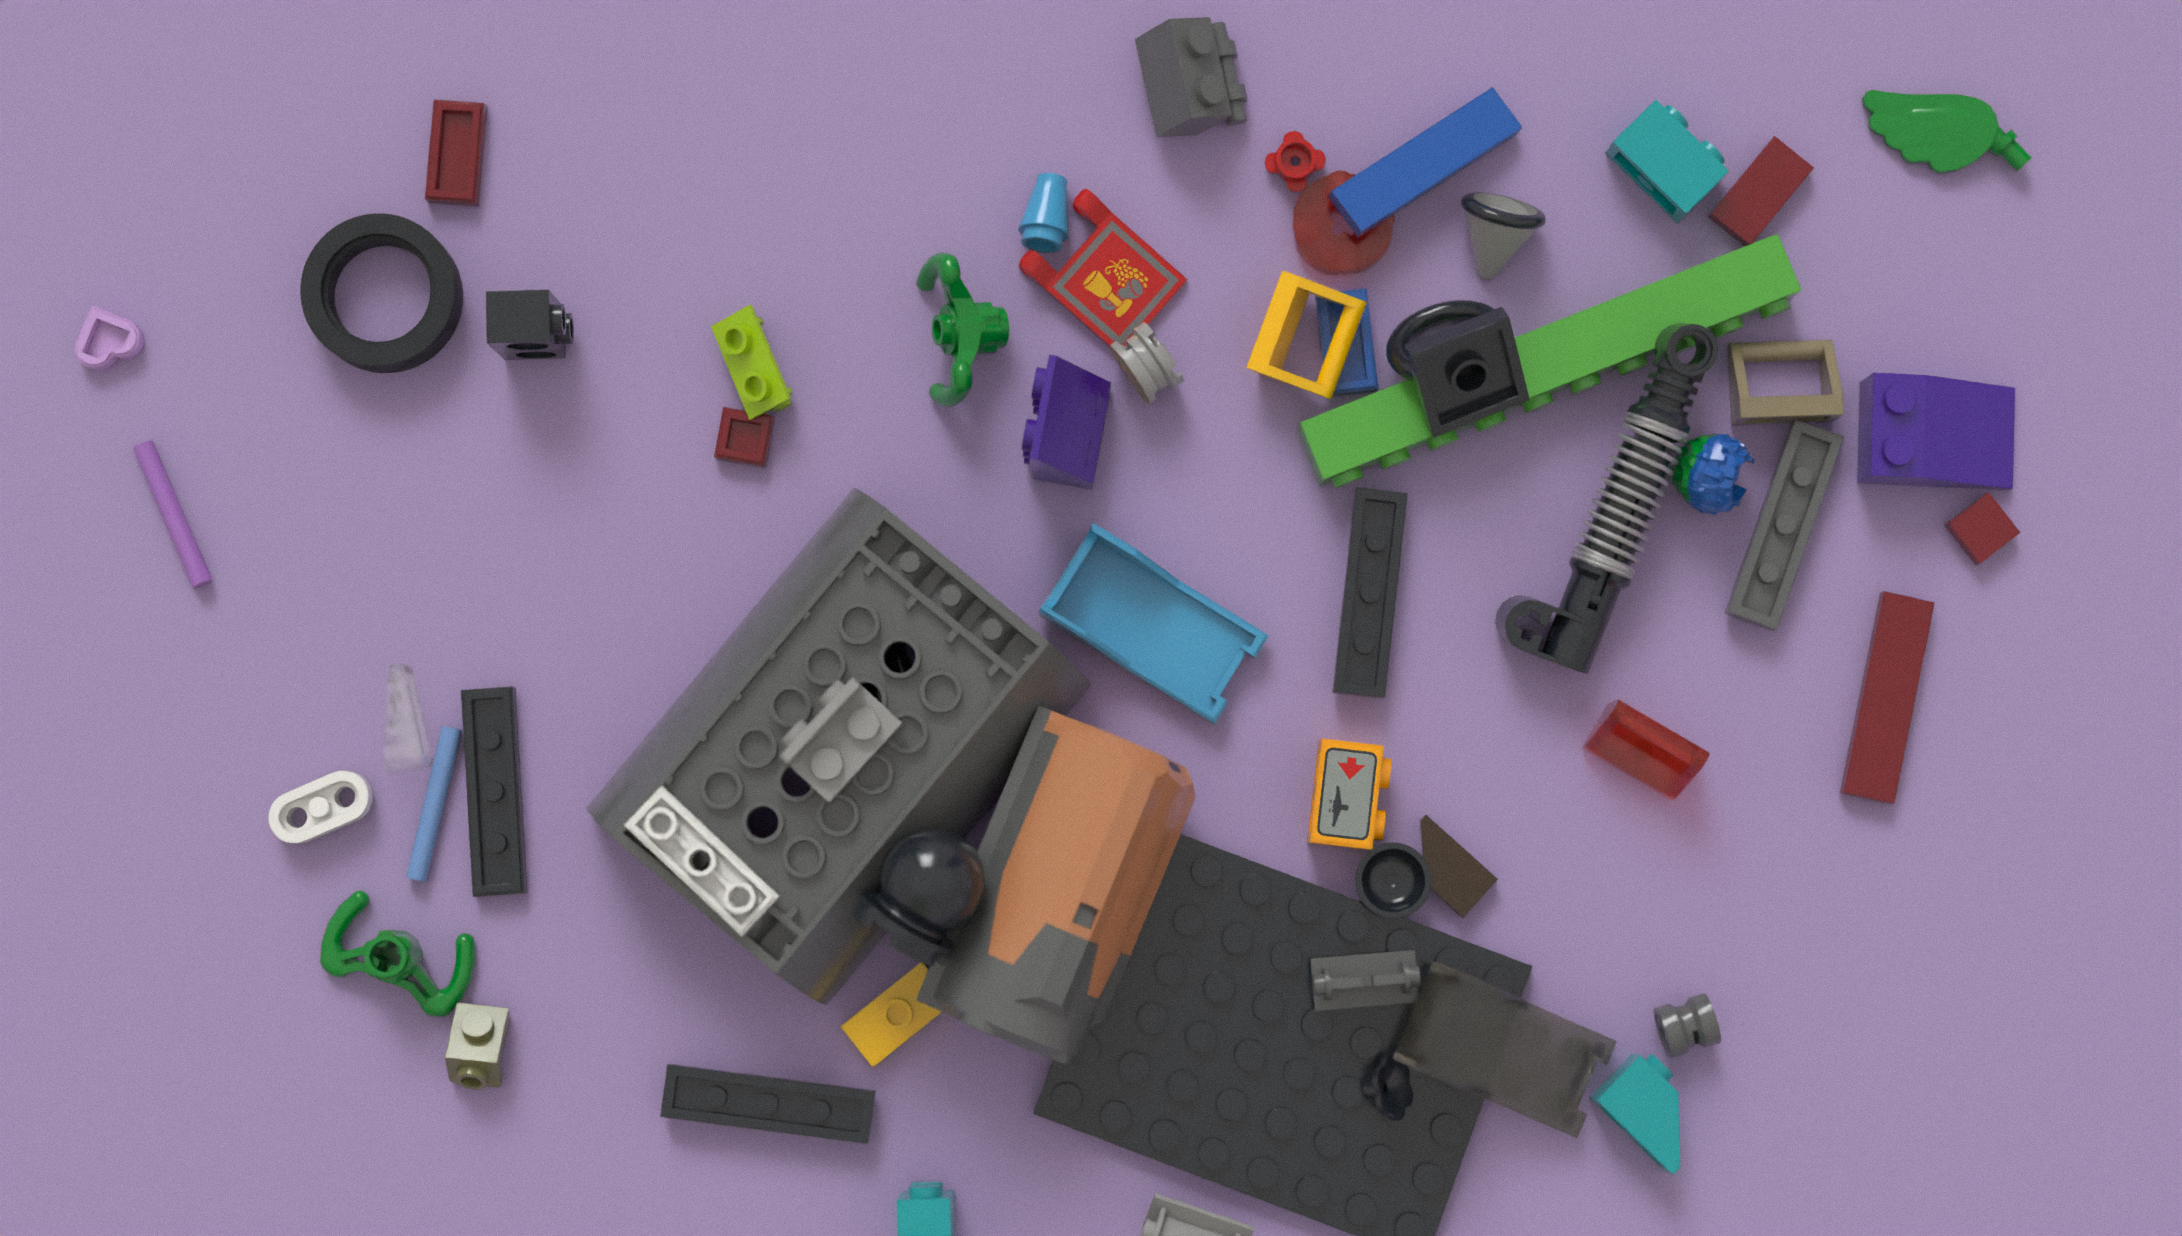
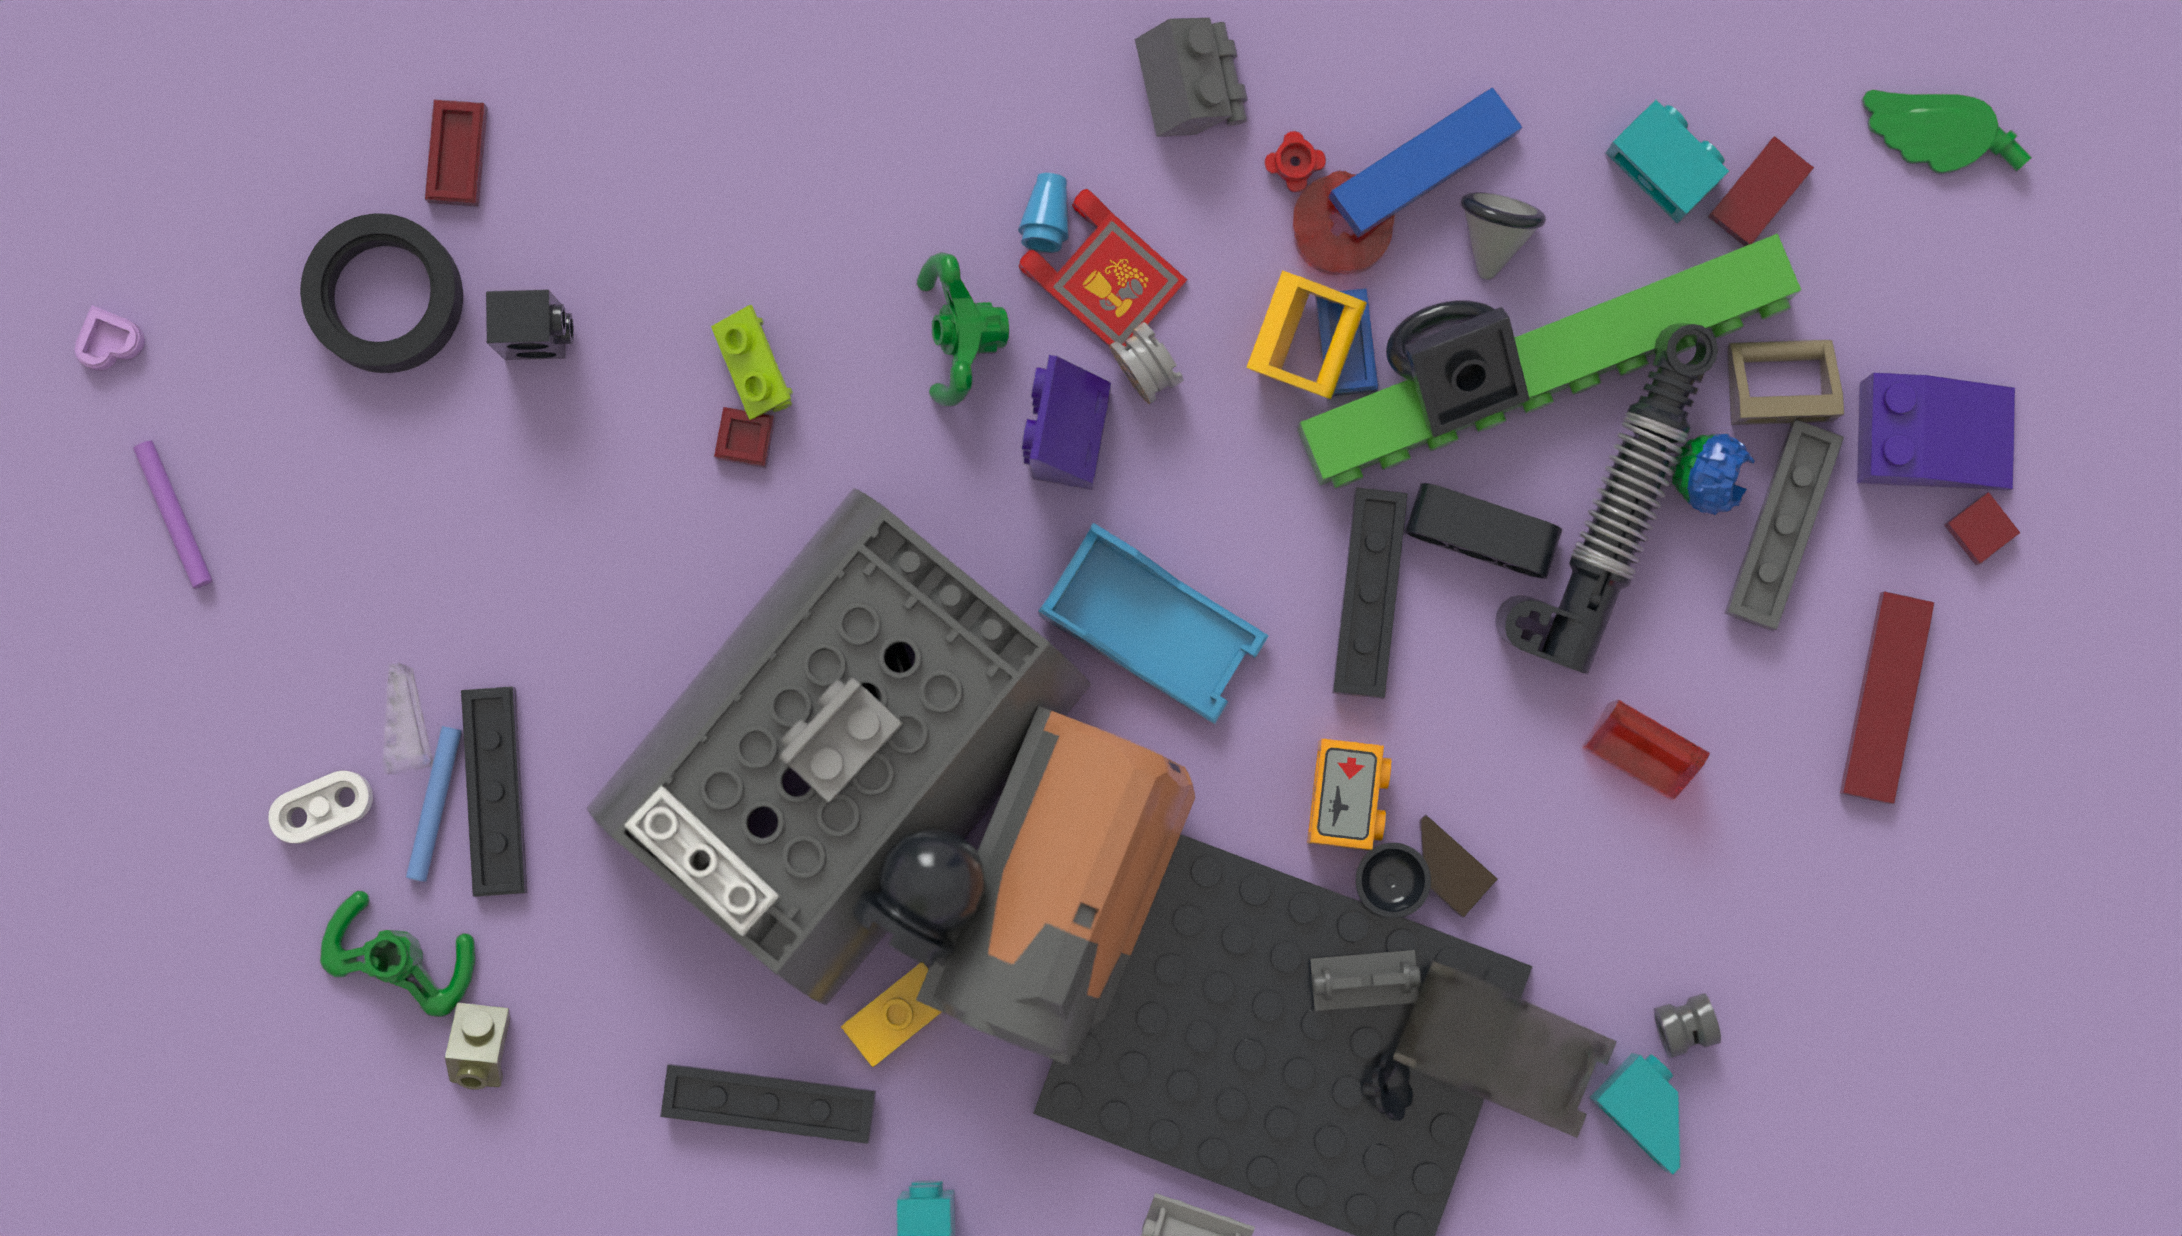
(1483, 530): none -> black beam

